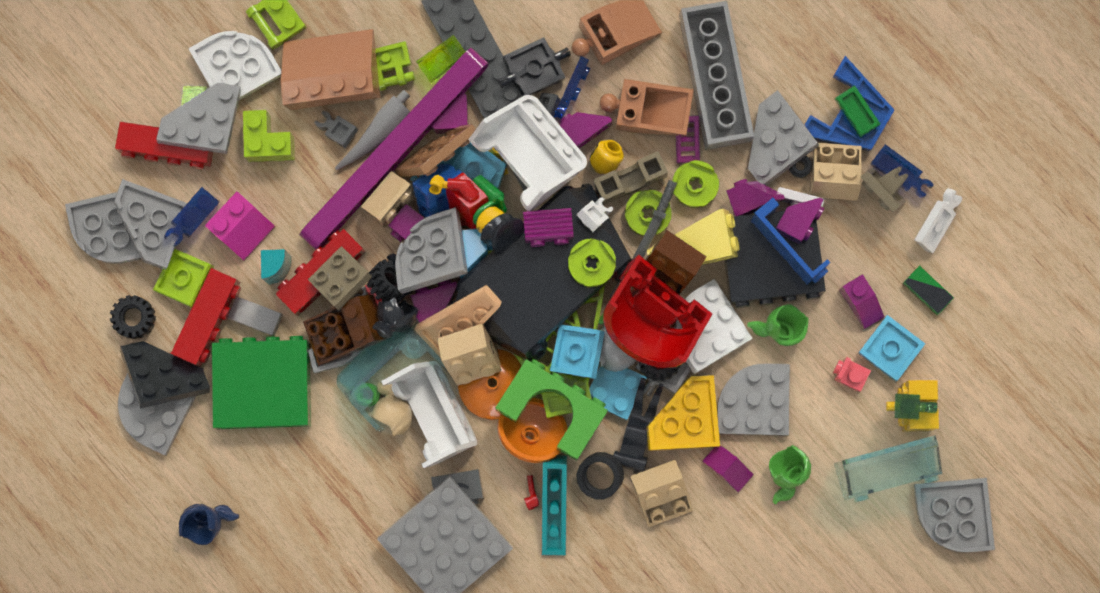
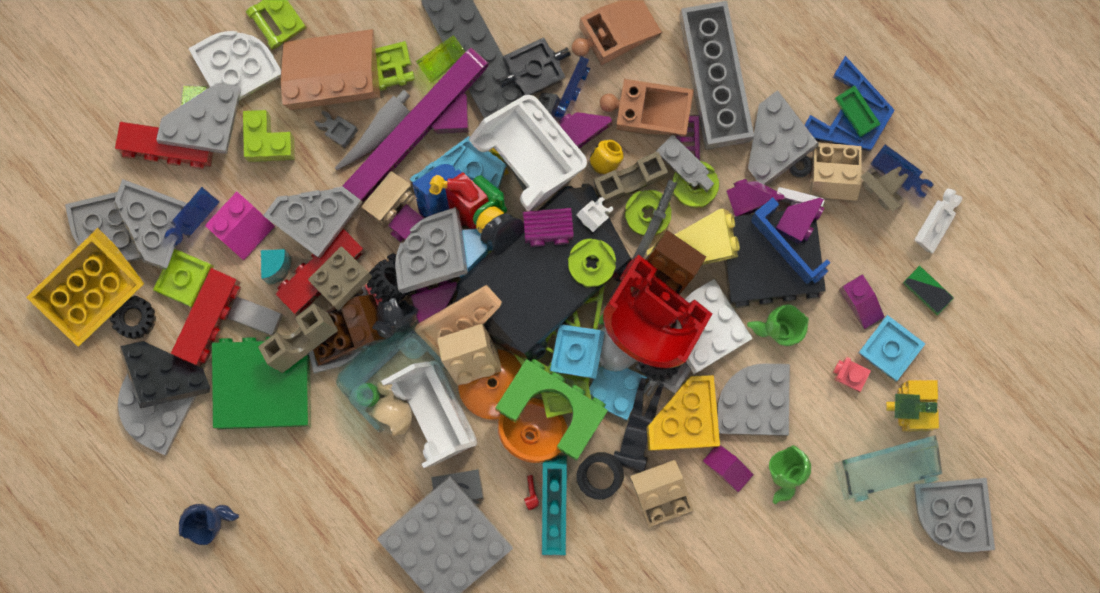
(86, 287): none -> yellow slope
(286, 350): none -> dark tan arch
(314, 216): none -> light grey plate
(430, 155): medium nougat plate -> none
(685, 163): none -> light grey hinge

